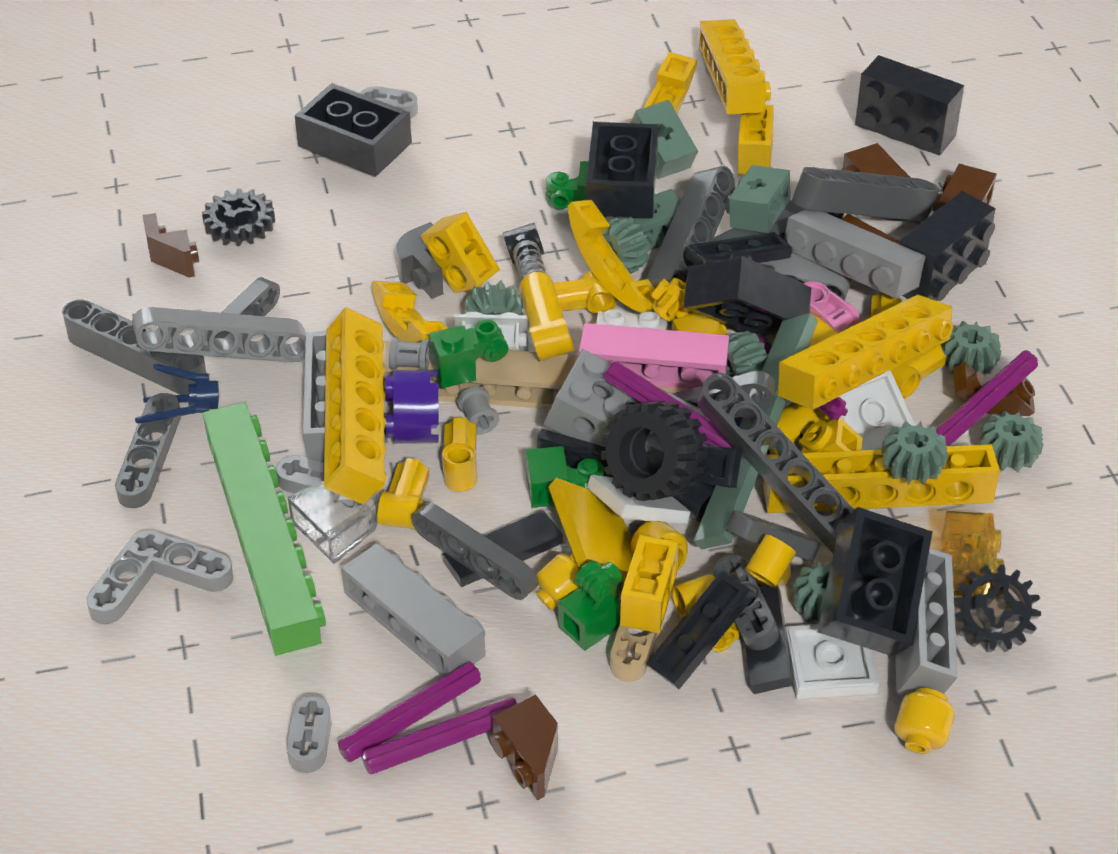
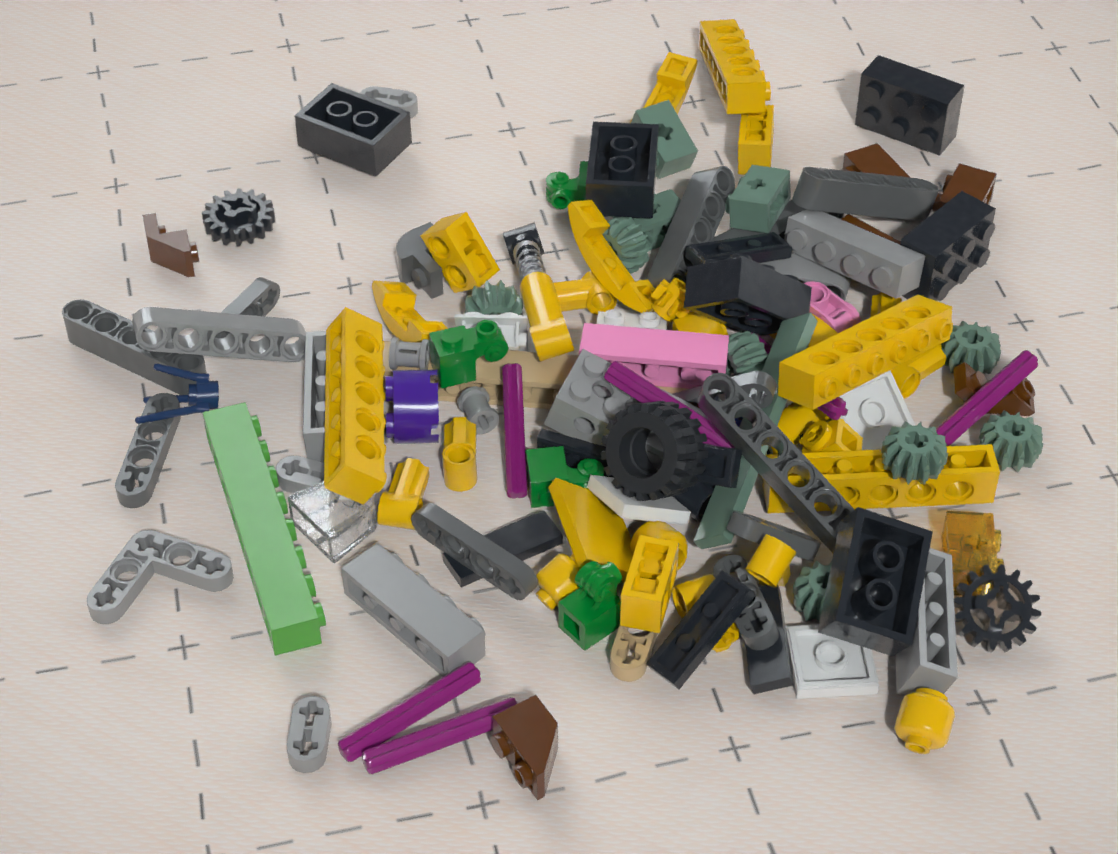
(514, 431): none -> magenta axle

